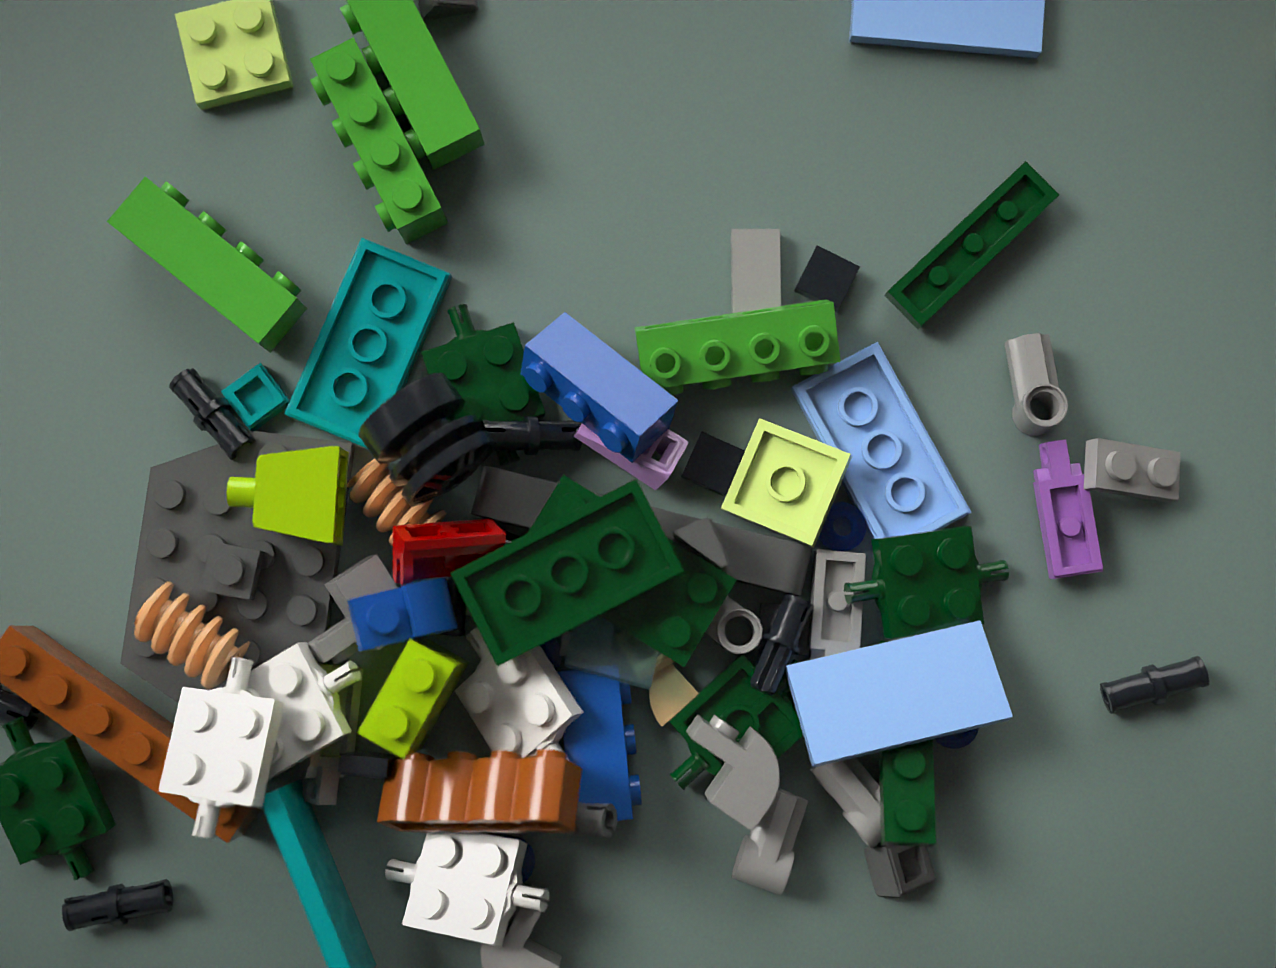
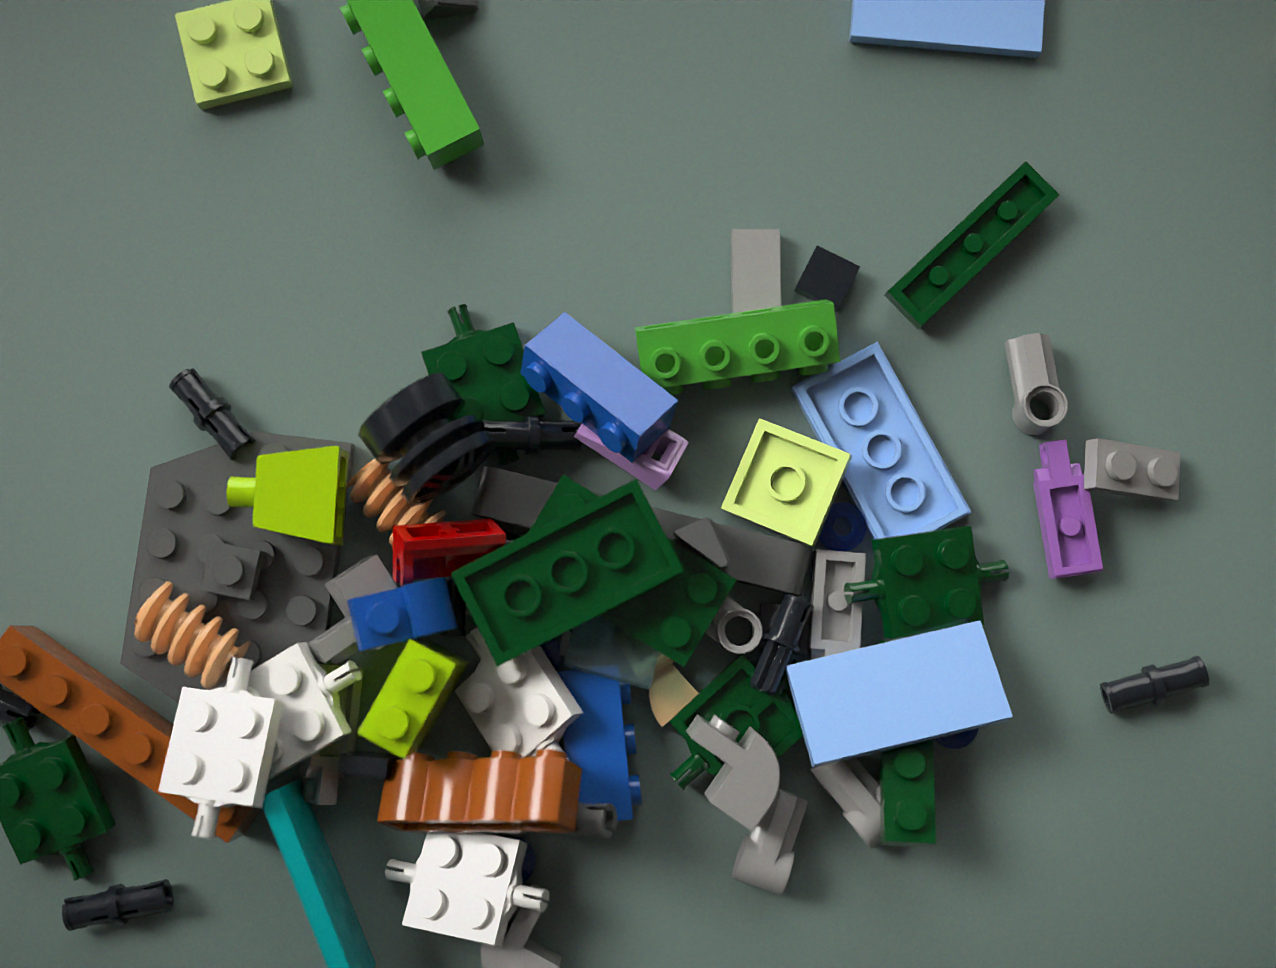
(207, 263): bright green brick -> none
(256, 397): teal tile -> none
(368, 340): teal tile -> none
(383, 149): bright green brick -> none
(713, 464): black tile -> none
(898, 869): dark grey slope -> none

